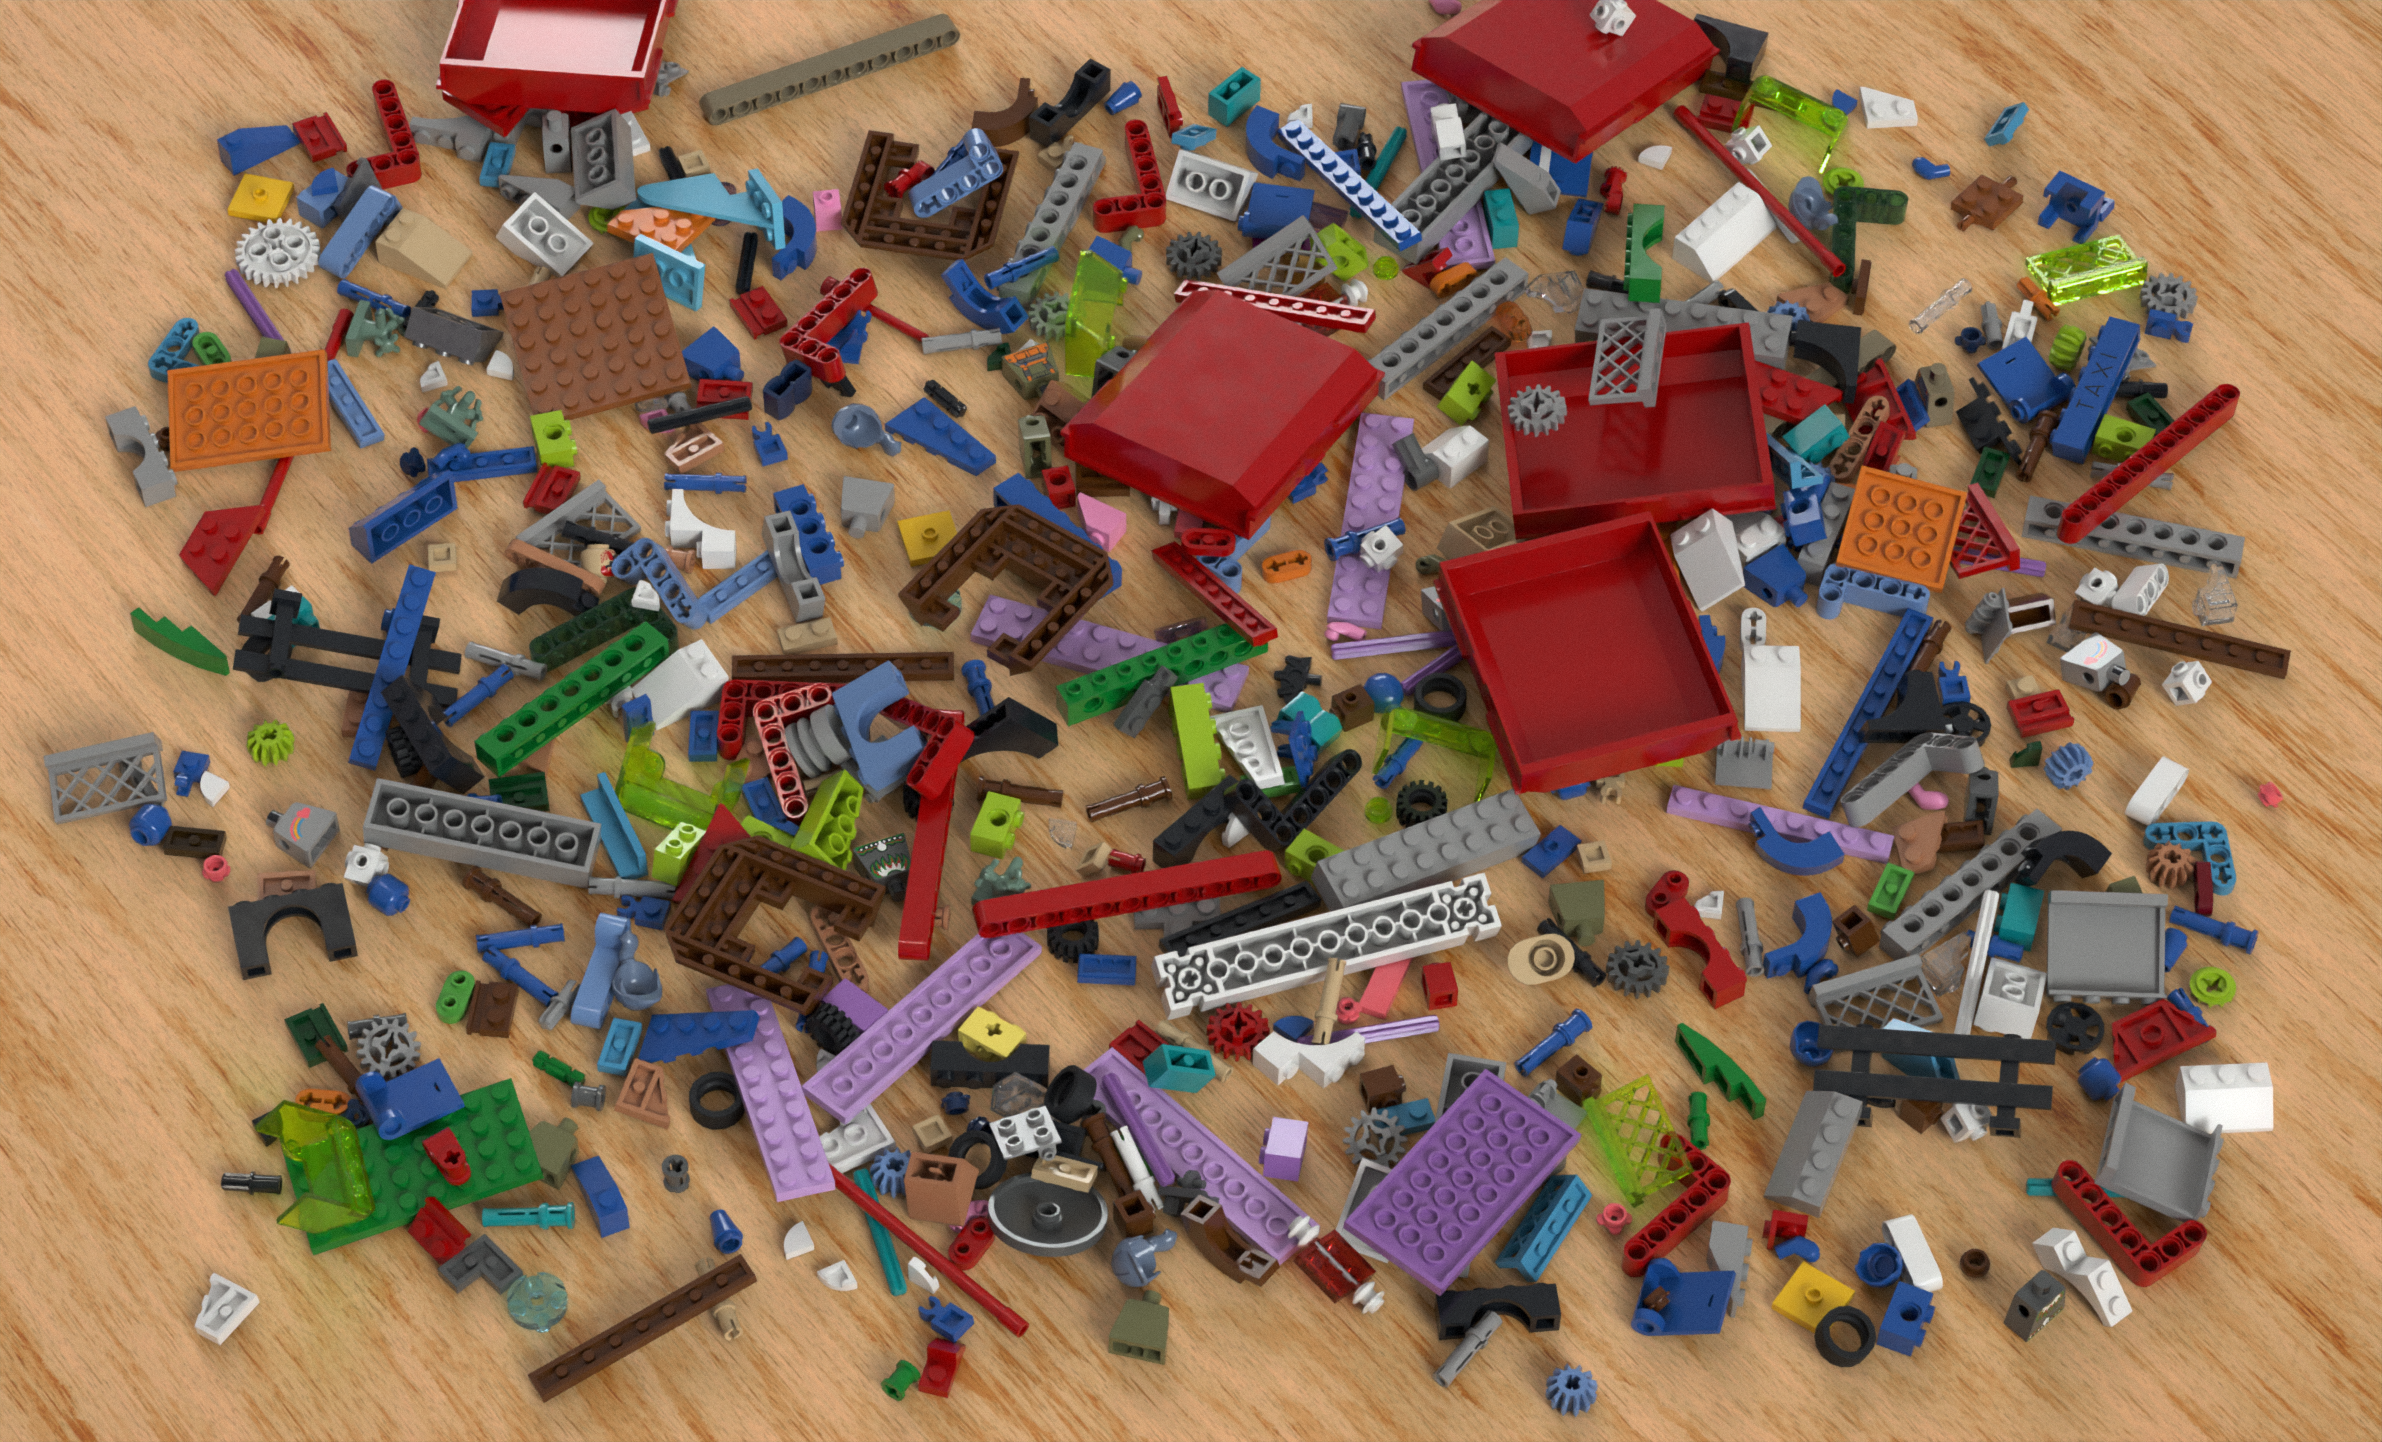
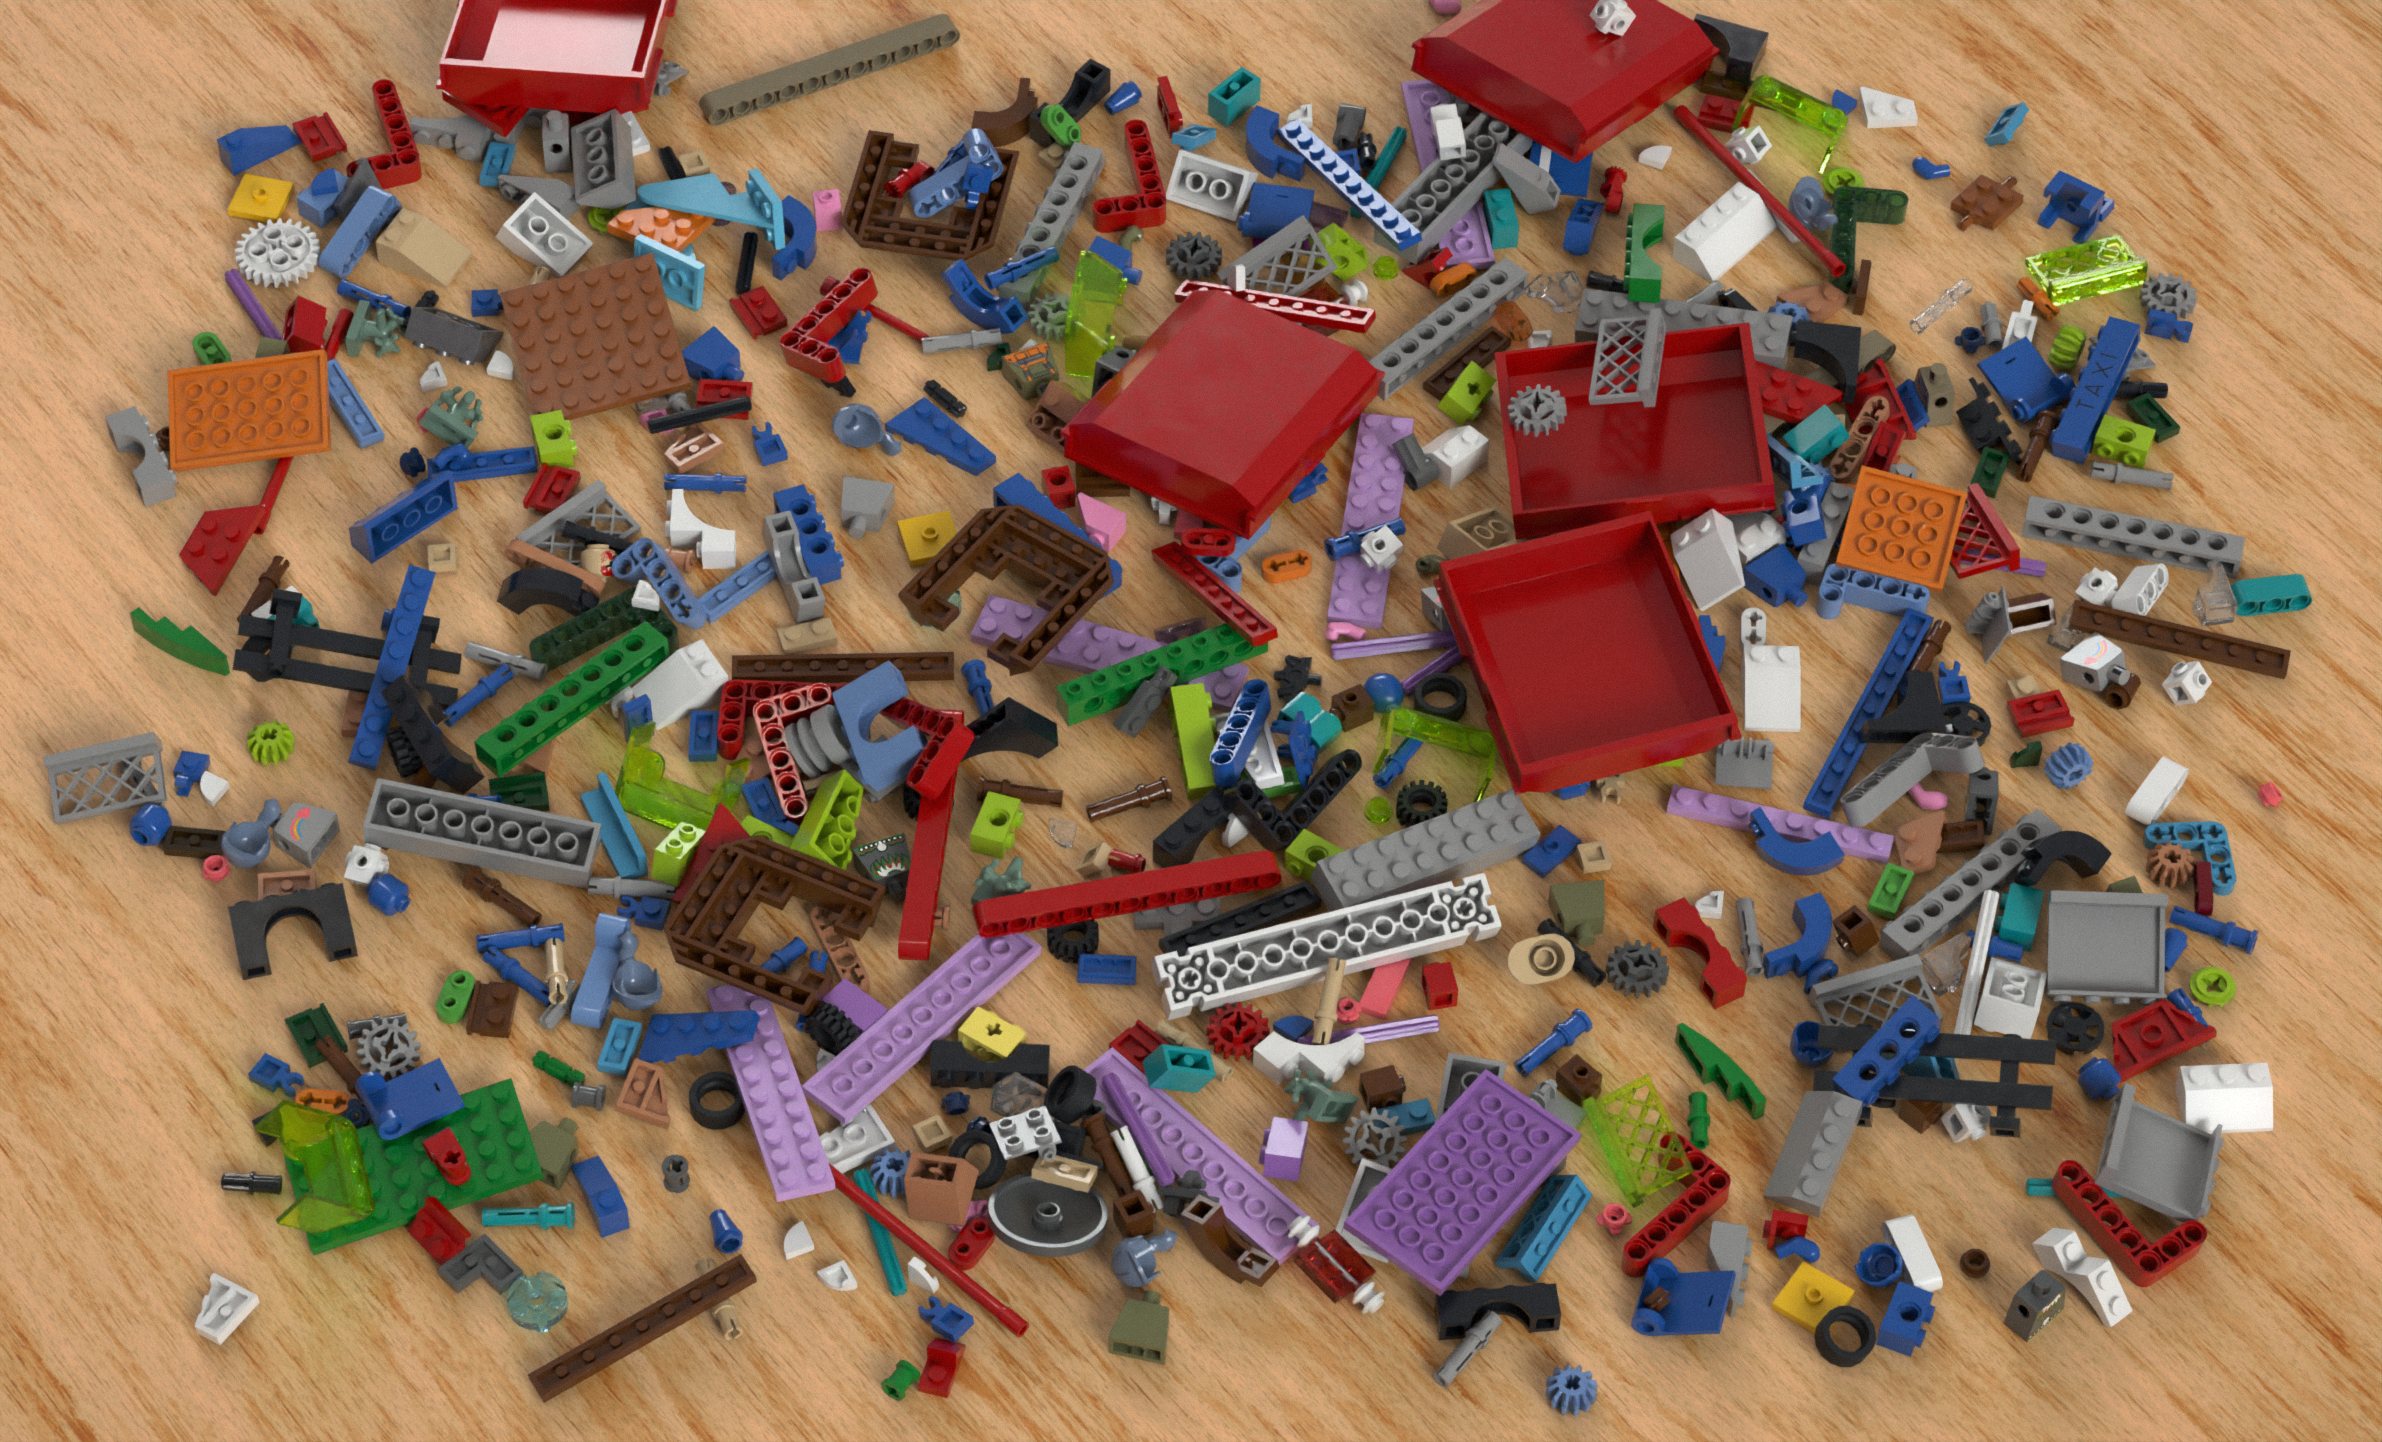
(174, 360): dark azure beam -> none
(249, 842): none -> sand blue piece
(274, 1073): none -> blue plate
(304, 326): none -> red brick
(556, 977): none -> tan pin
(787, 390): dark blue brick -> none
(976, 180): none -> blue plate
(1034, 435): olive torso -> none
(1060, 125): none -> bright green plate
(1236, 277): none -> white tile
(1240, 732): none -> blue beam
(1318, 1100): none -> sand green piece
(1666, 891): red plate -> none
(1909, 1016): none -> blue brick
(2147, 463): red beam -> none
(2271, 595): none -> teal beam

